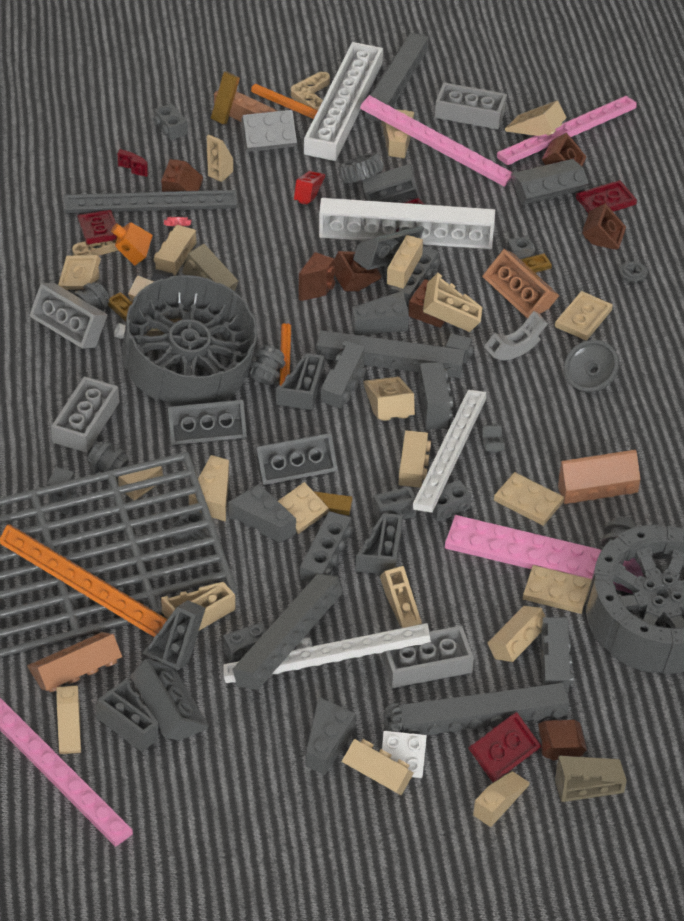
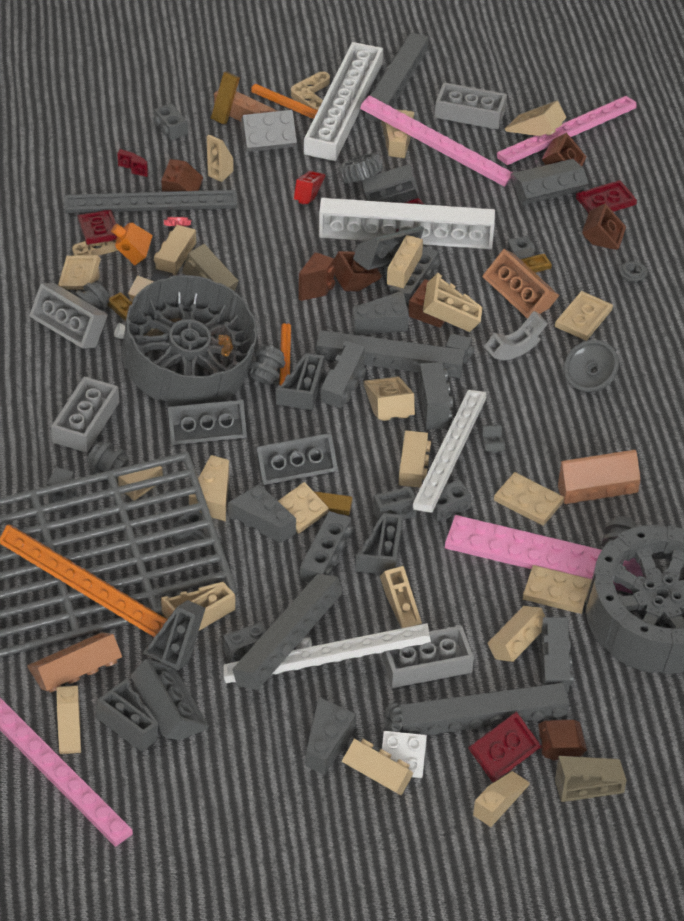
(226, 341): none -> clear orange arm

